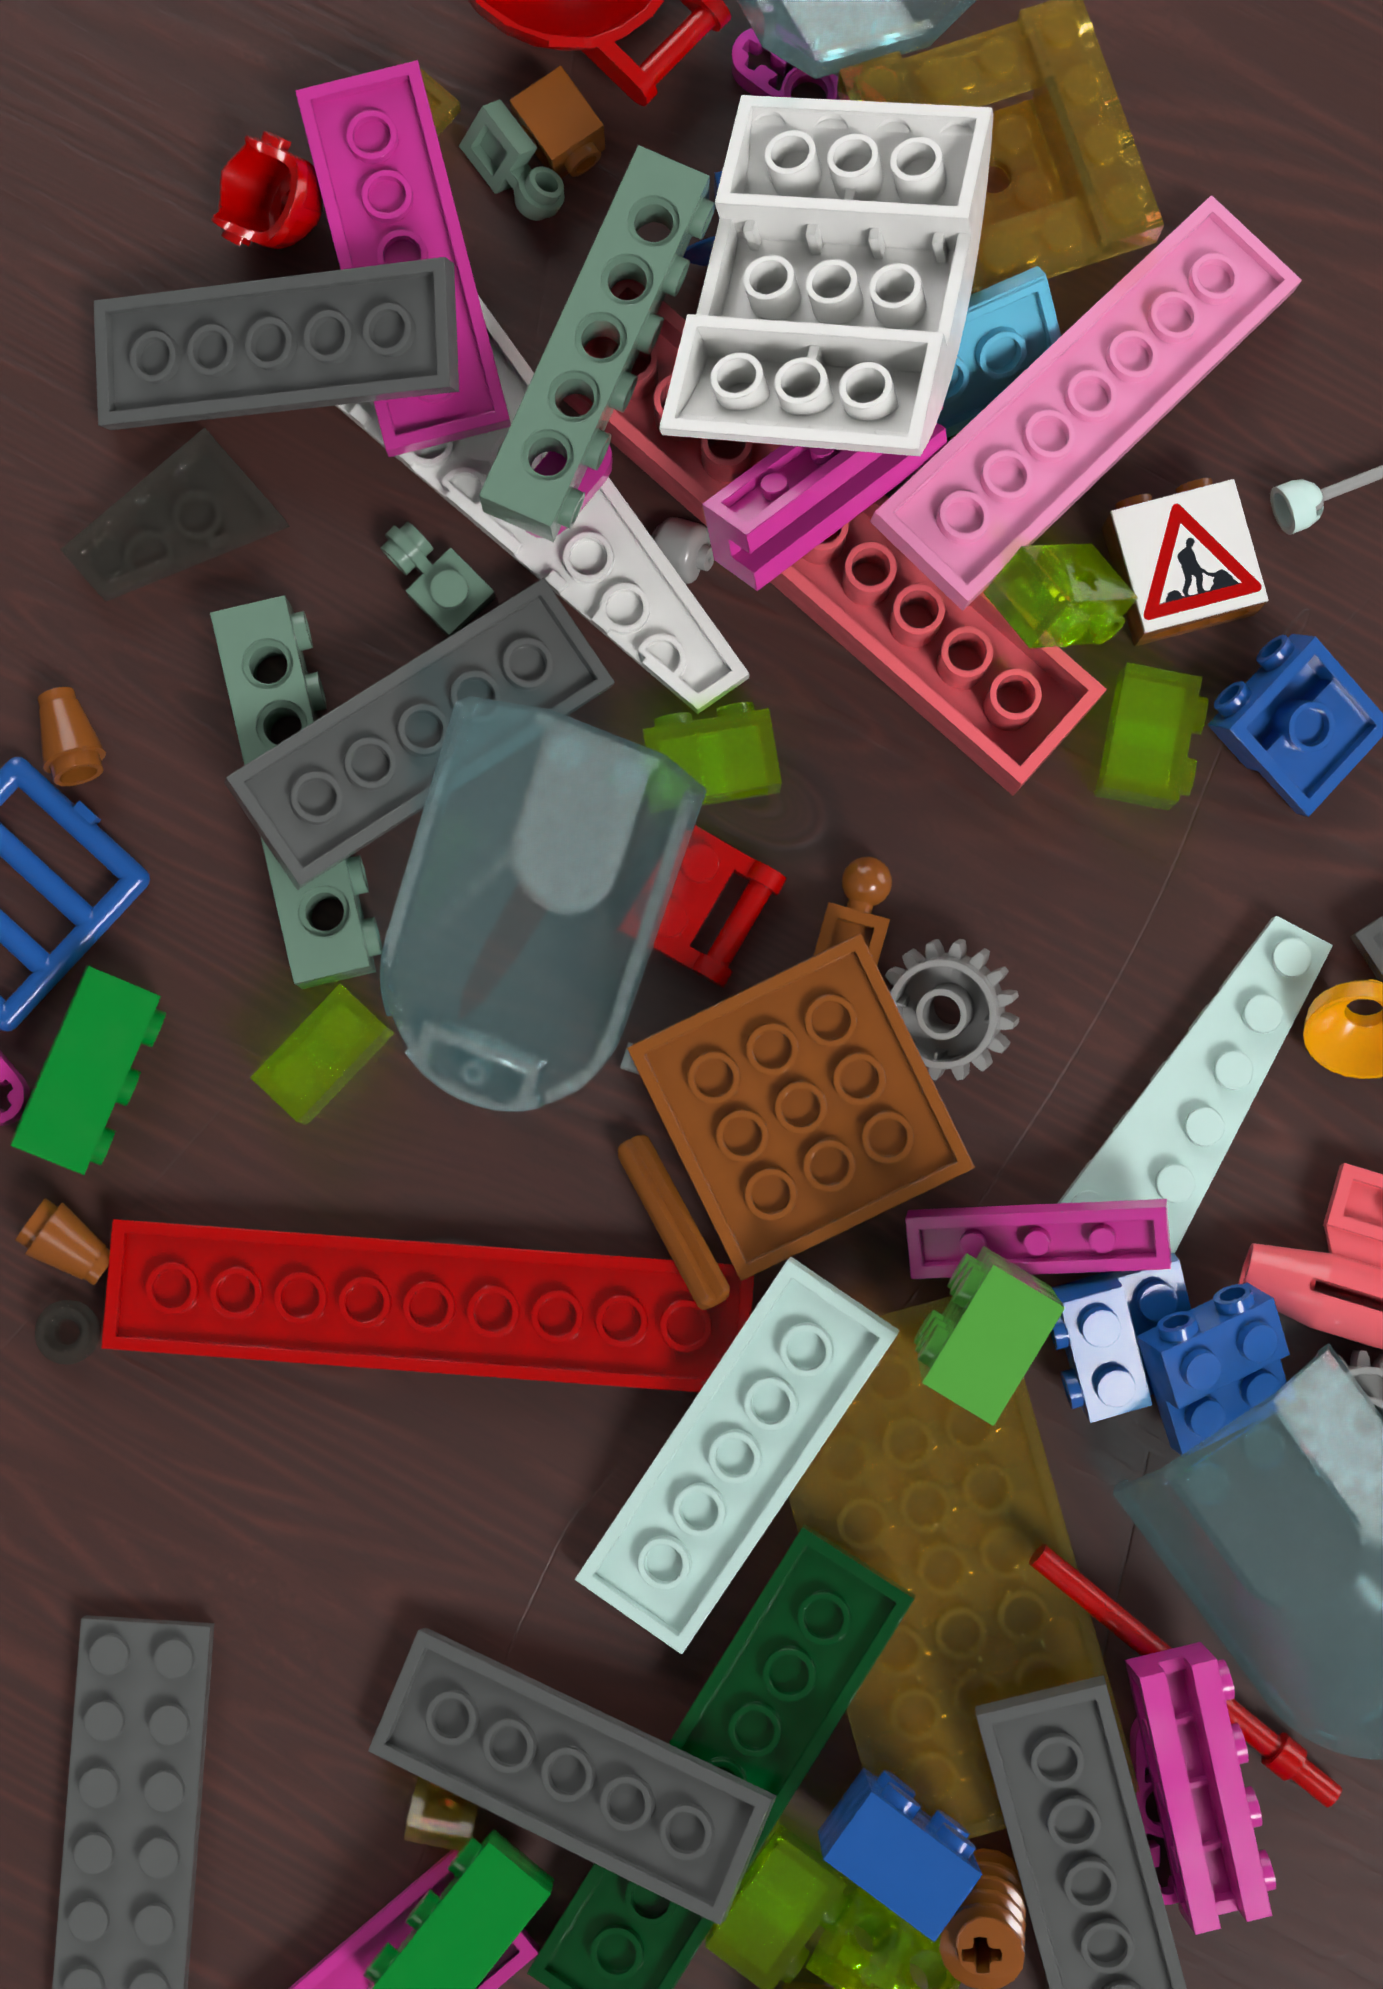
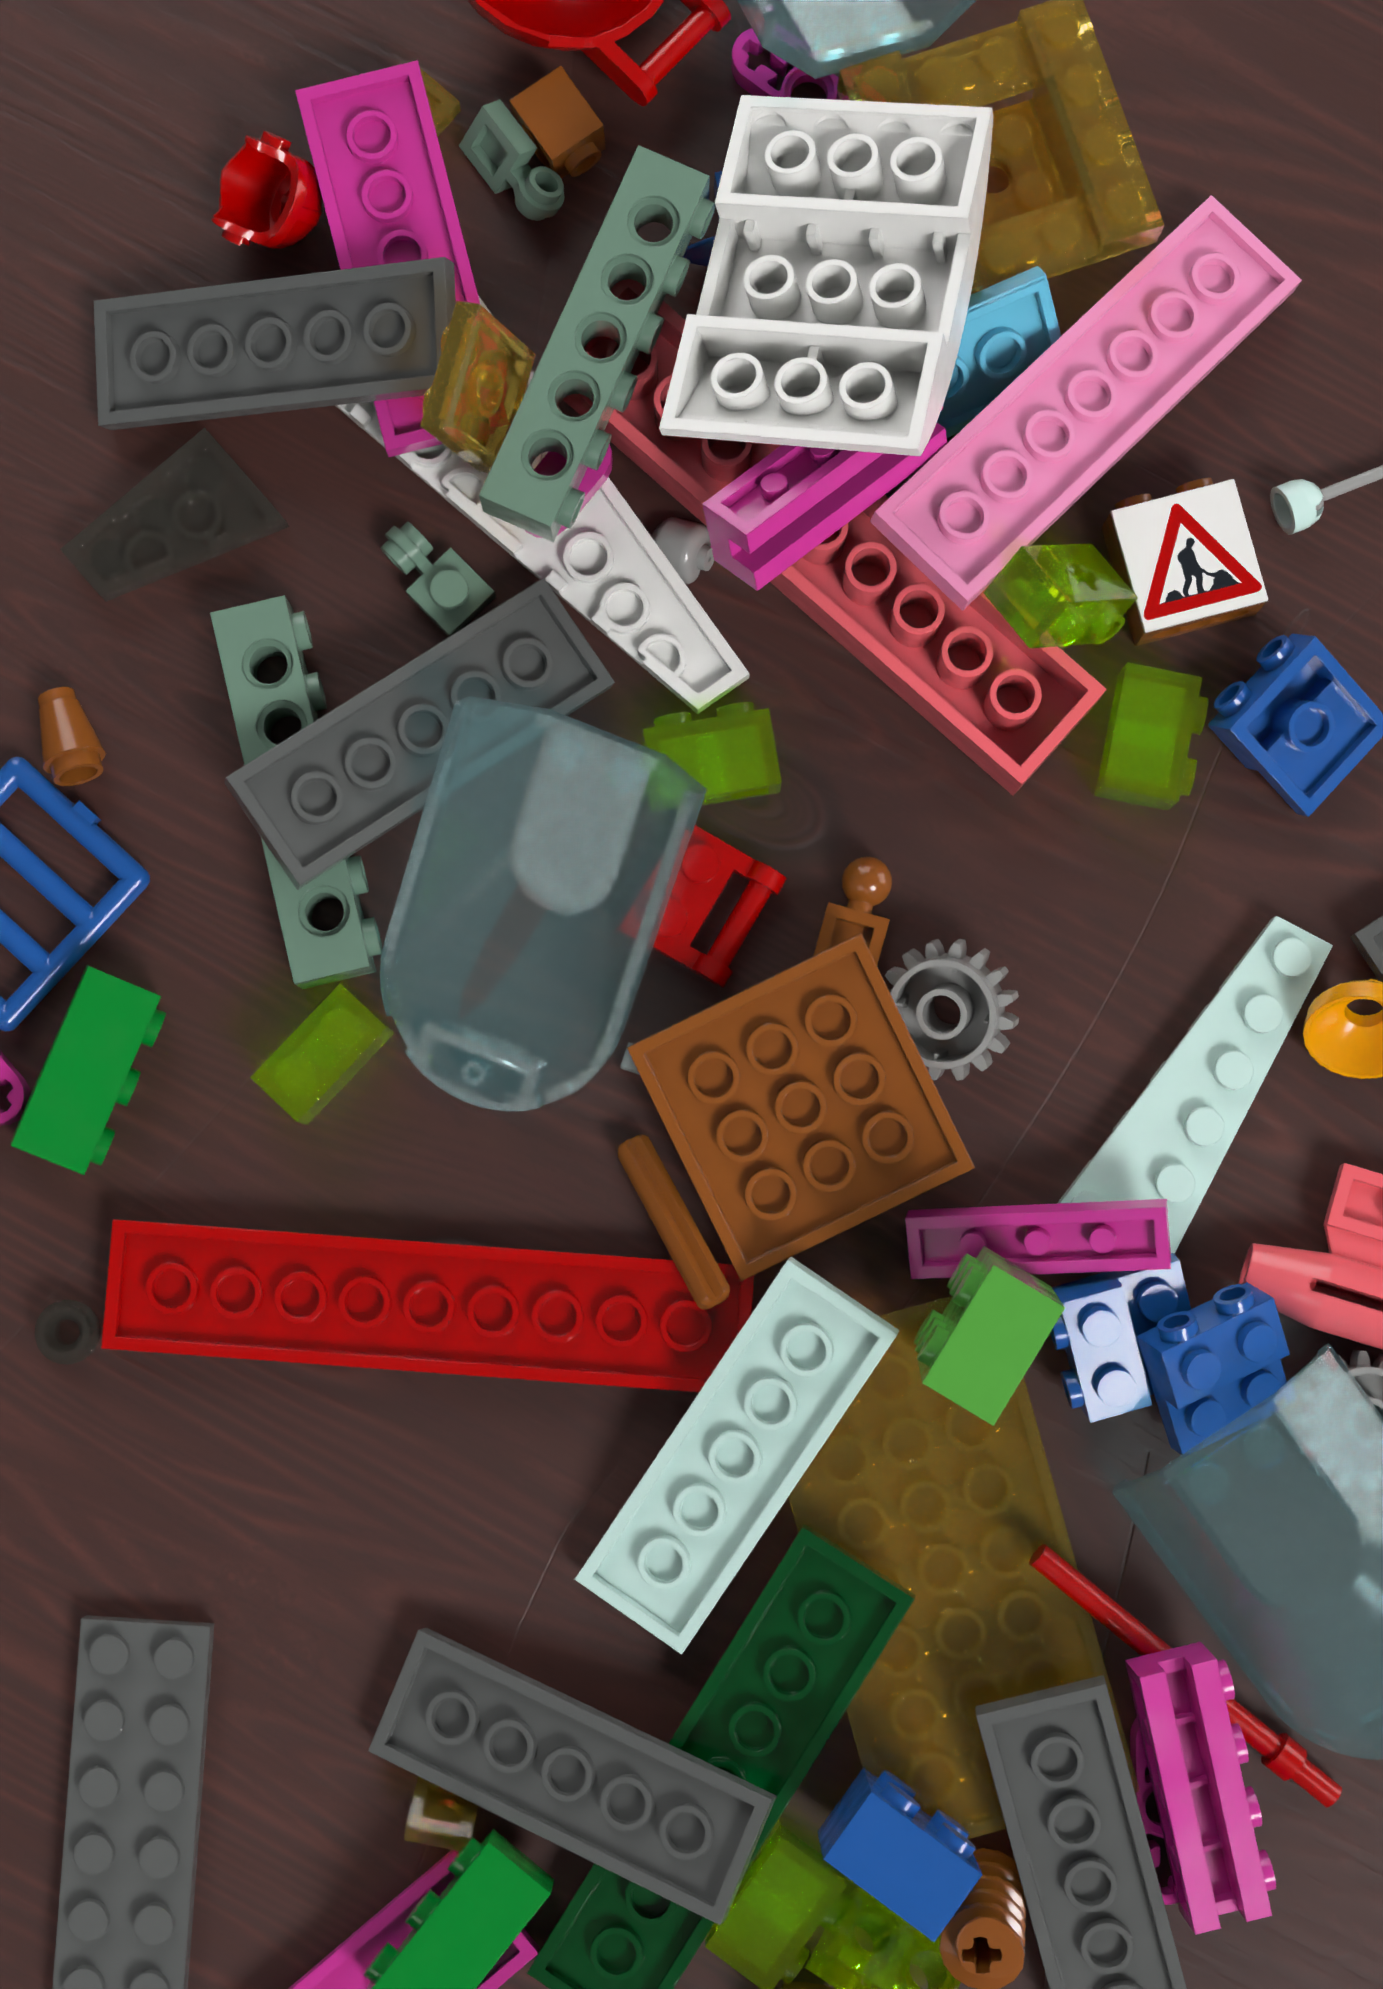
(64, 1242): dark orange cone -> none
(476, 385): none -> clear yellow plate

